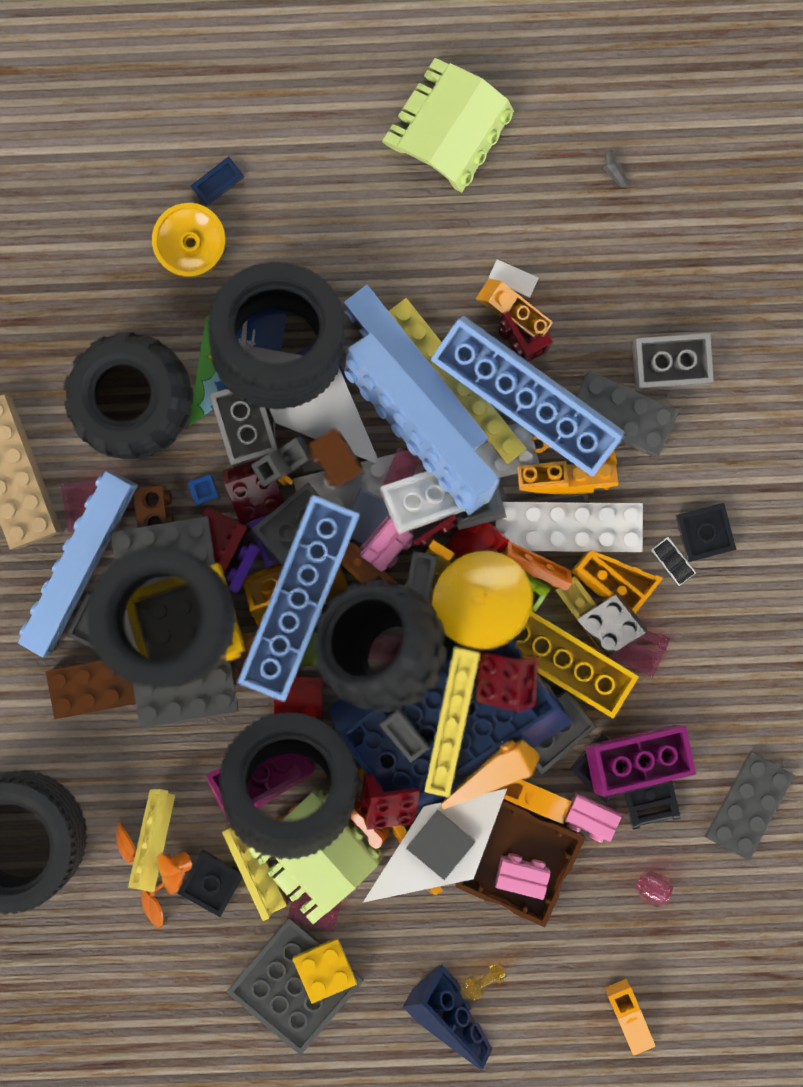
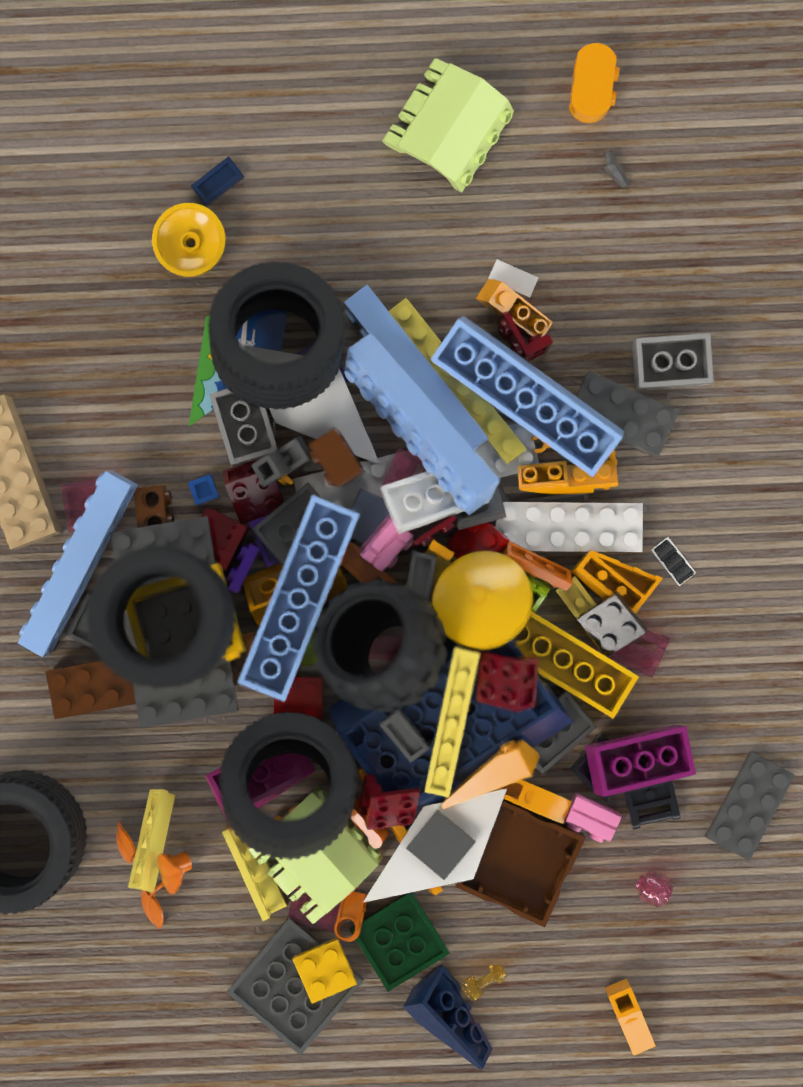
(168, 404): black tyre -> none
(211, 883): black plate -> none
(352, 909): none -> orange piece
(400, 941): none -> dark green plate
(522, 876): bright pink brick -> none
(593, 83): none -> light orange brick
(705, 532): black plate -> none

